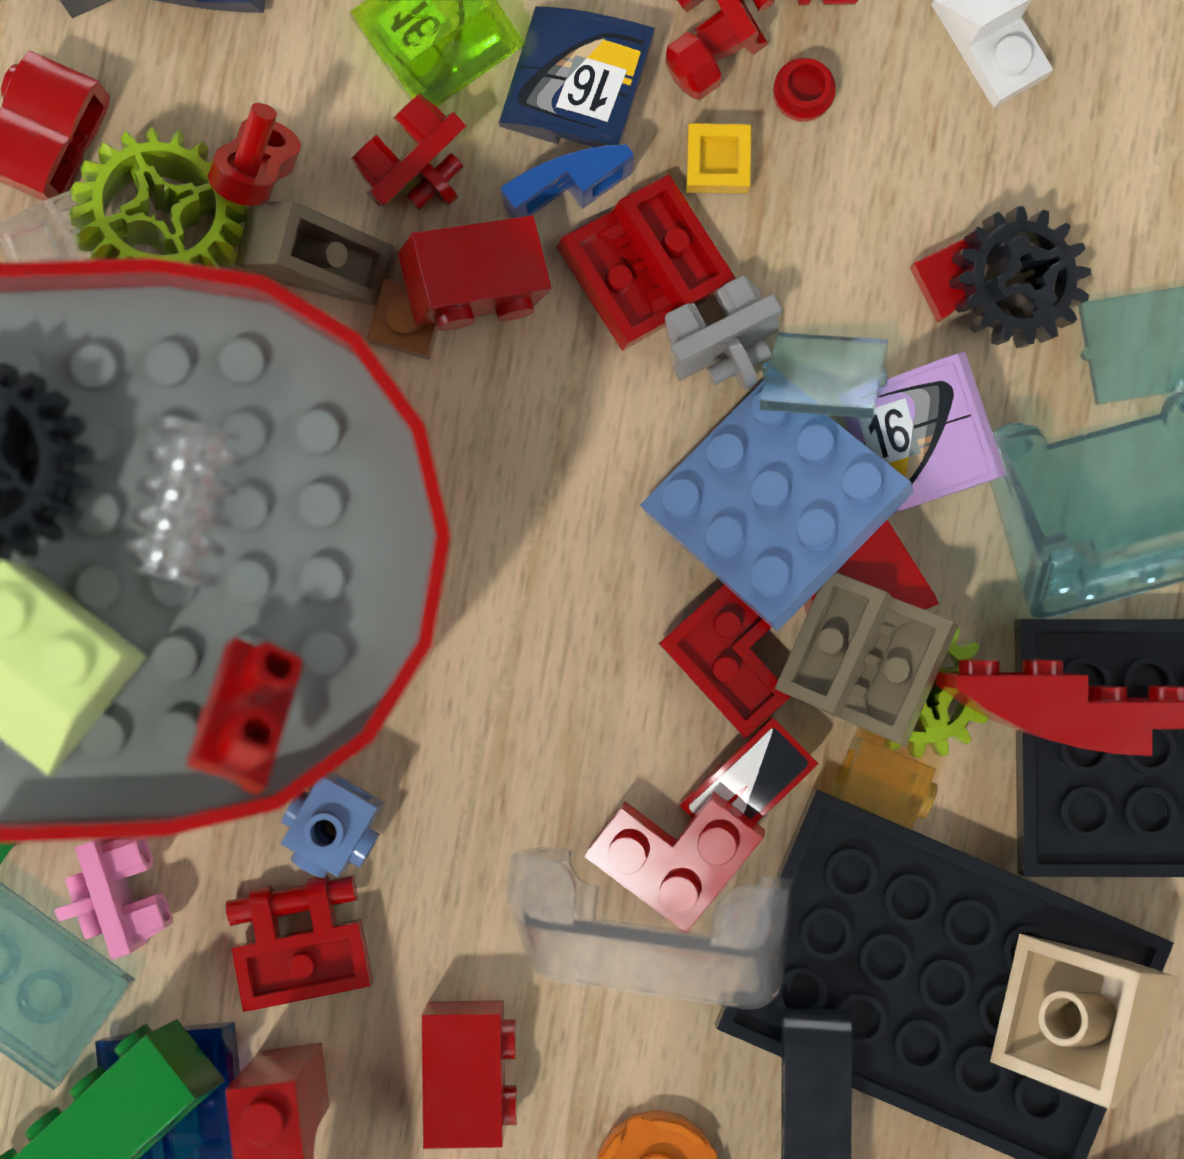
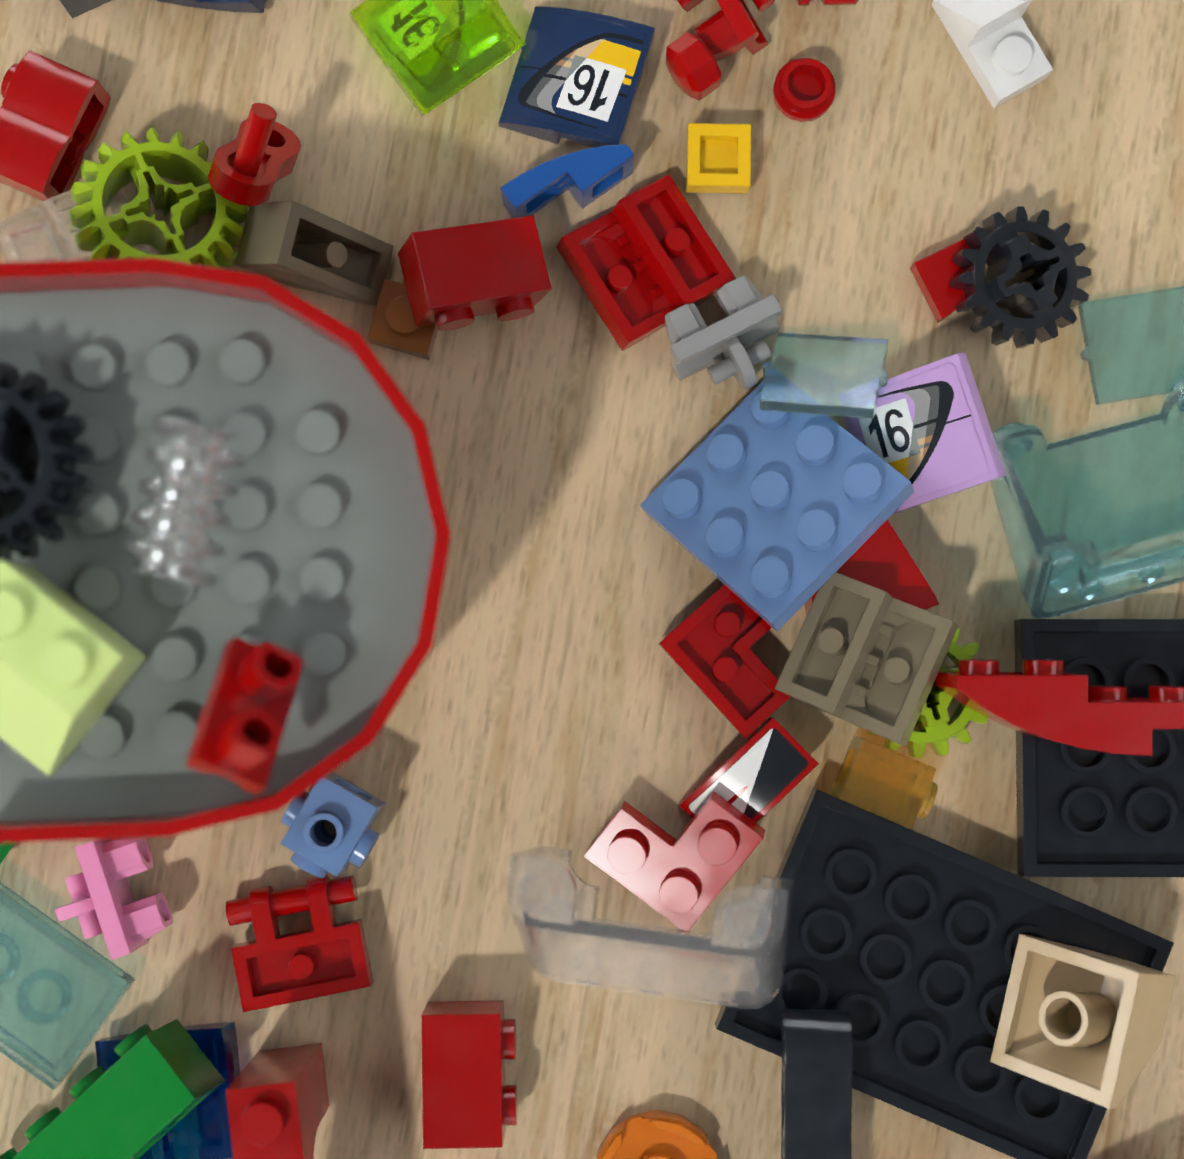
(431, 133): red hips -> none

